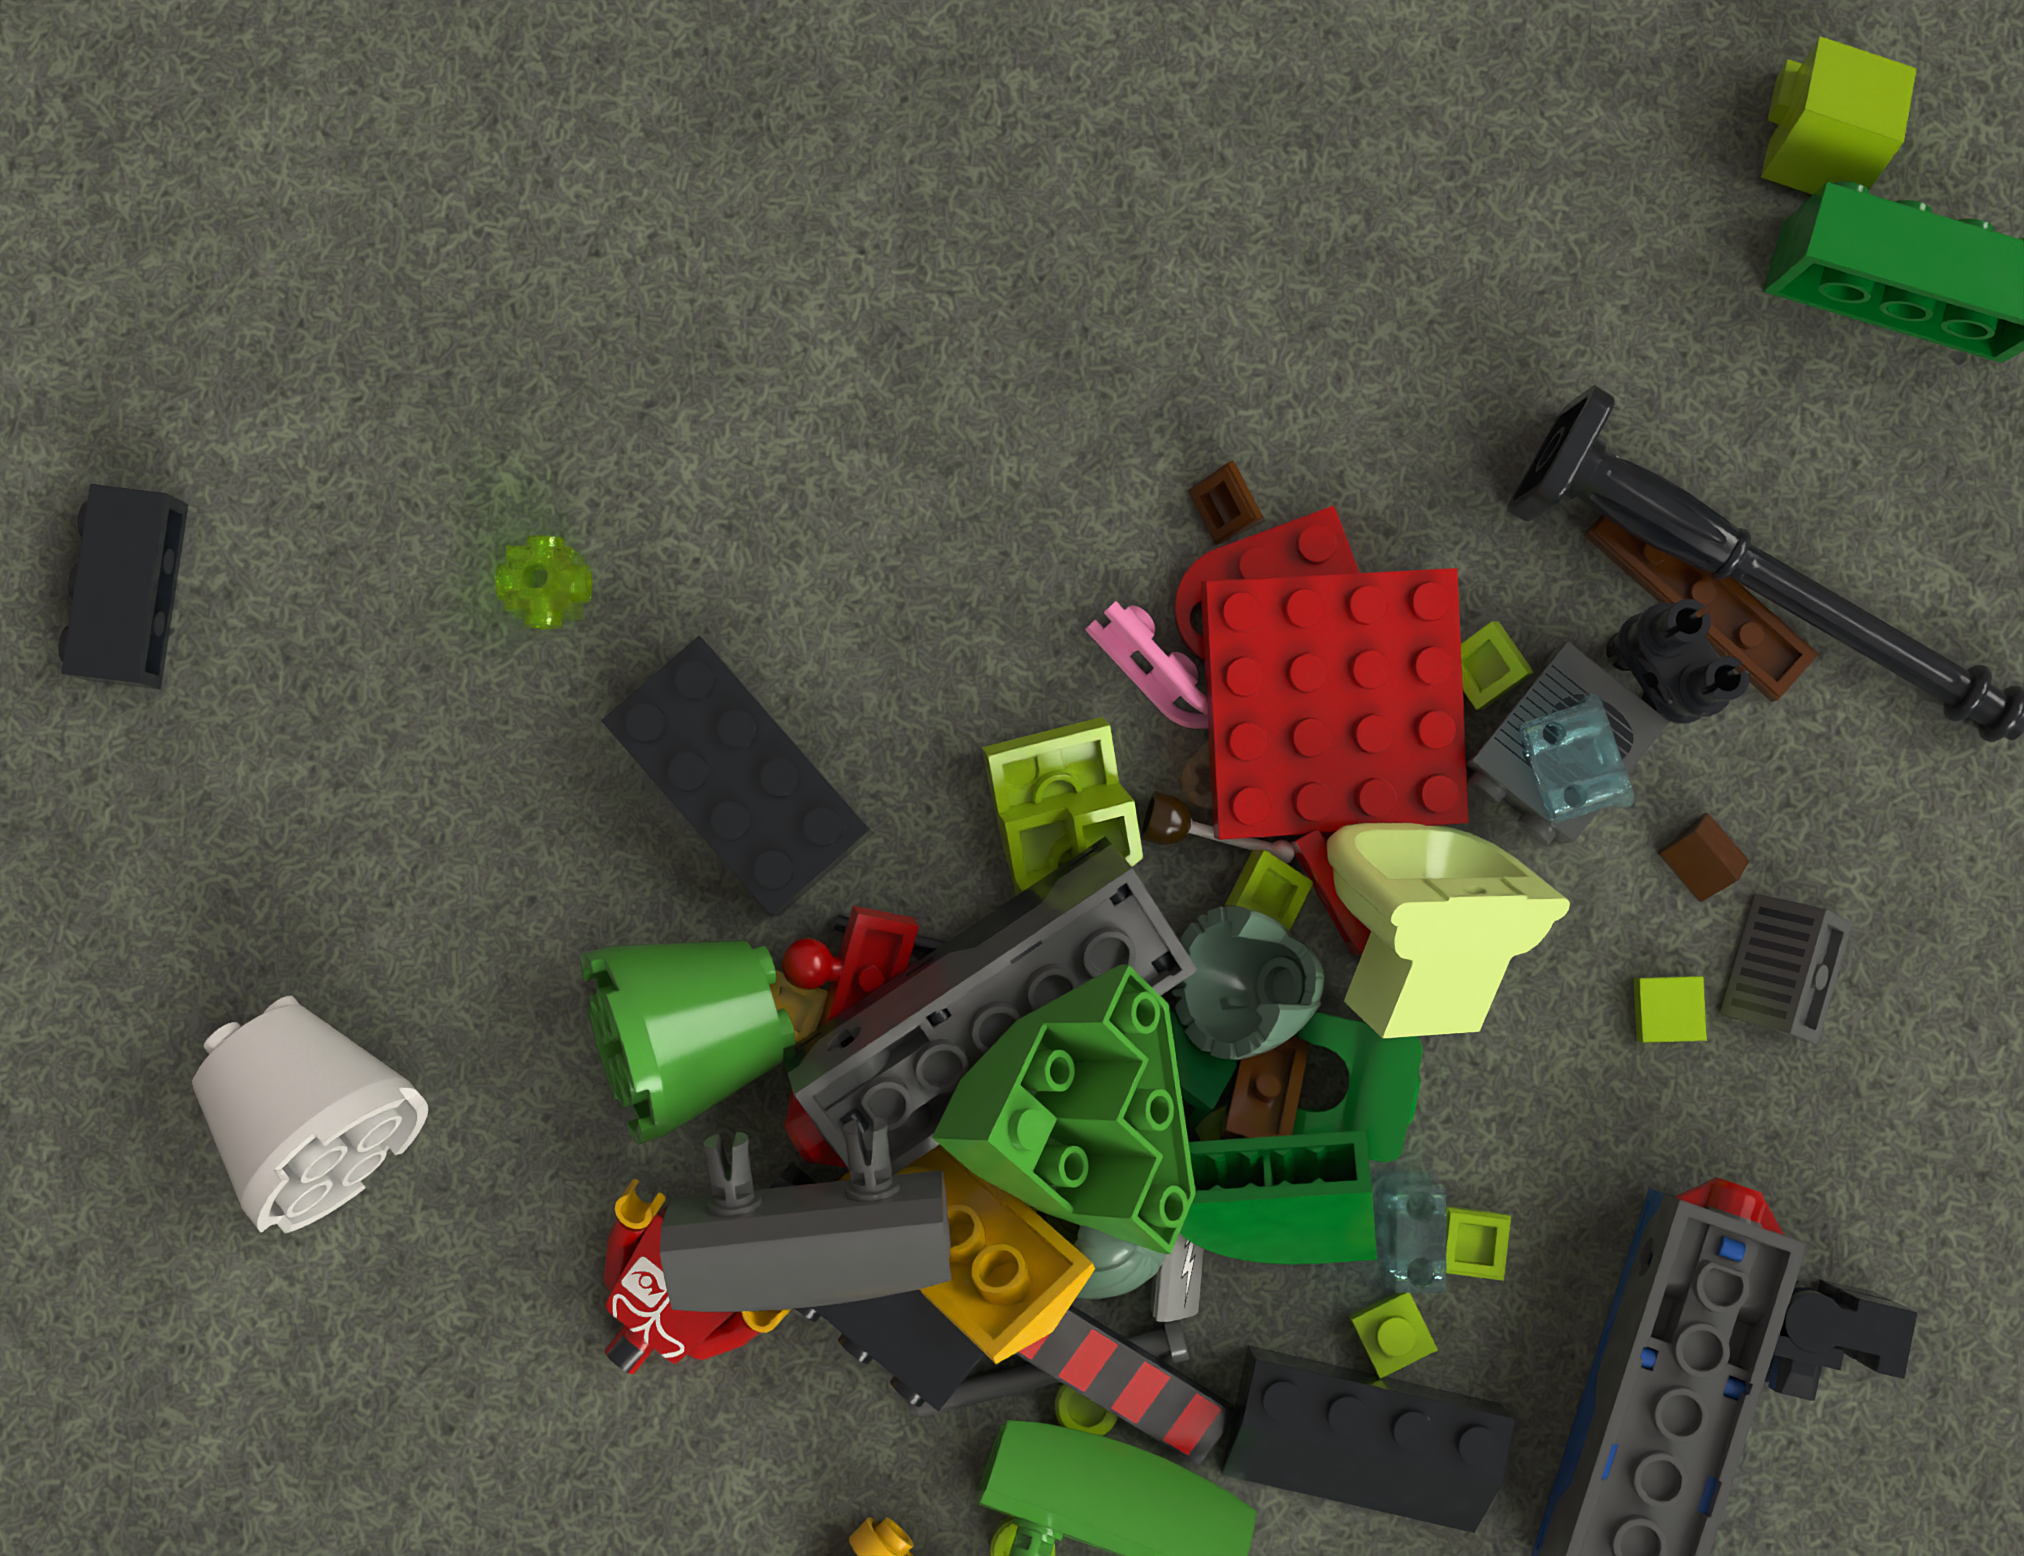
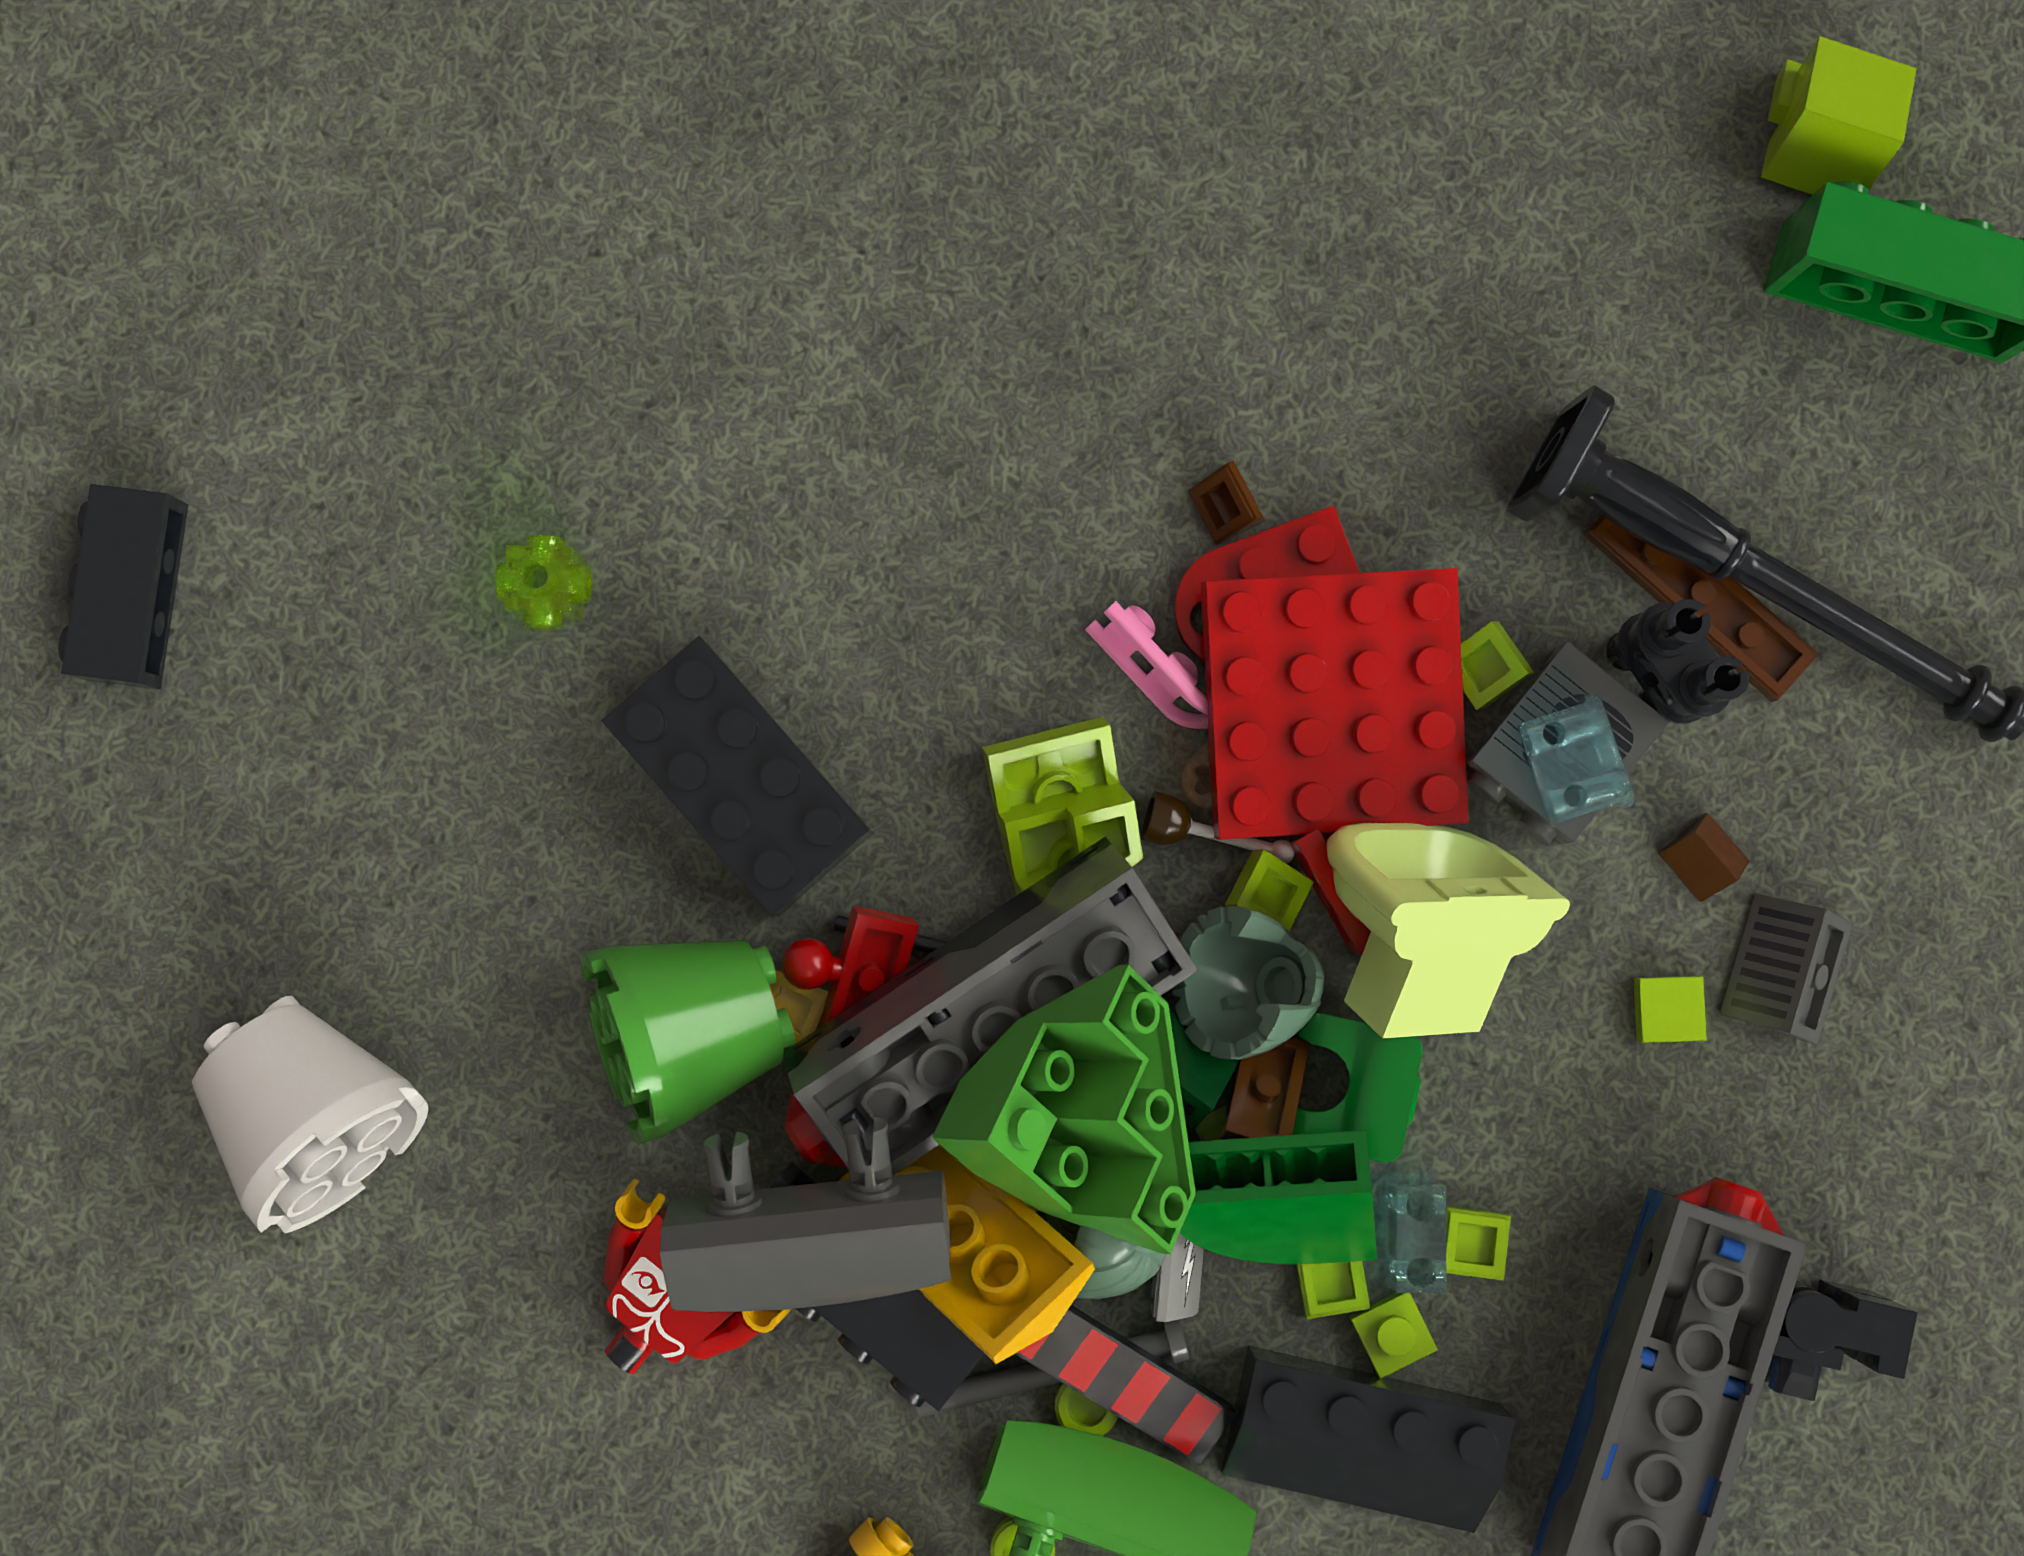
(1332, 1288): none -> lime tile

